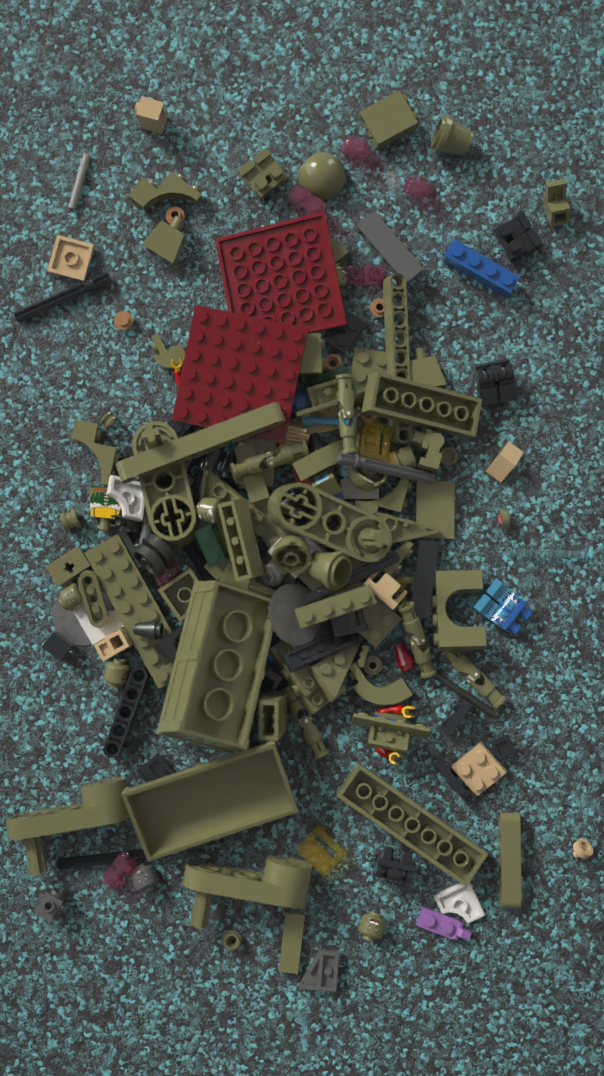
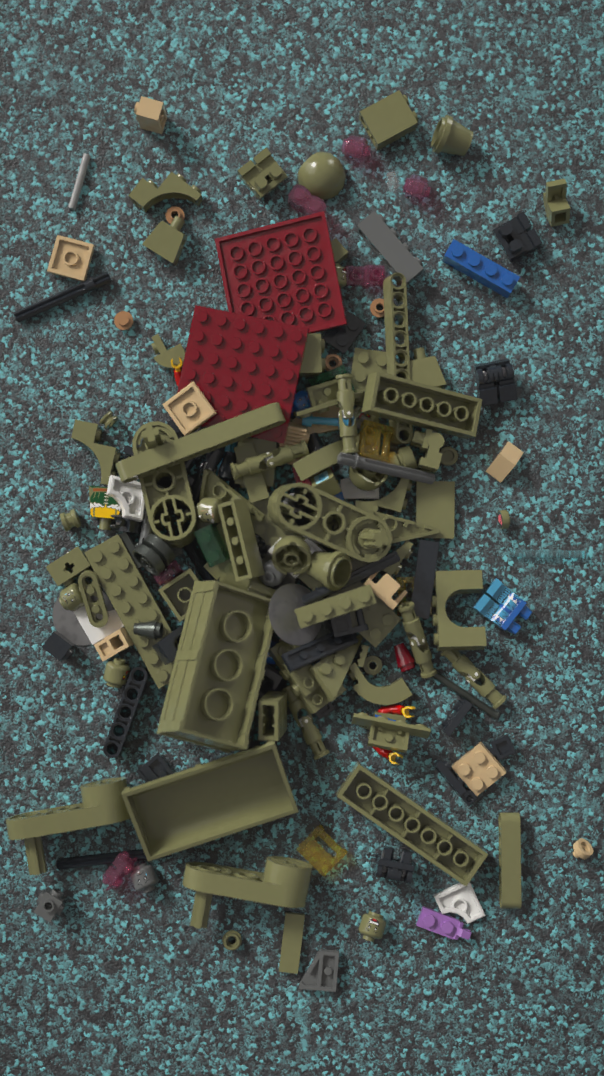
(189, 408): none -> tan plate

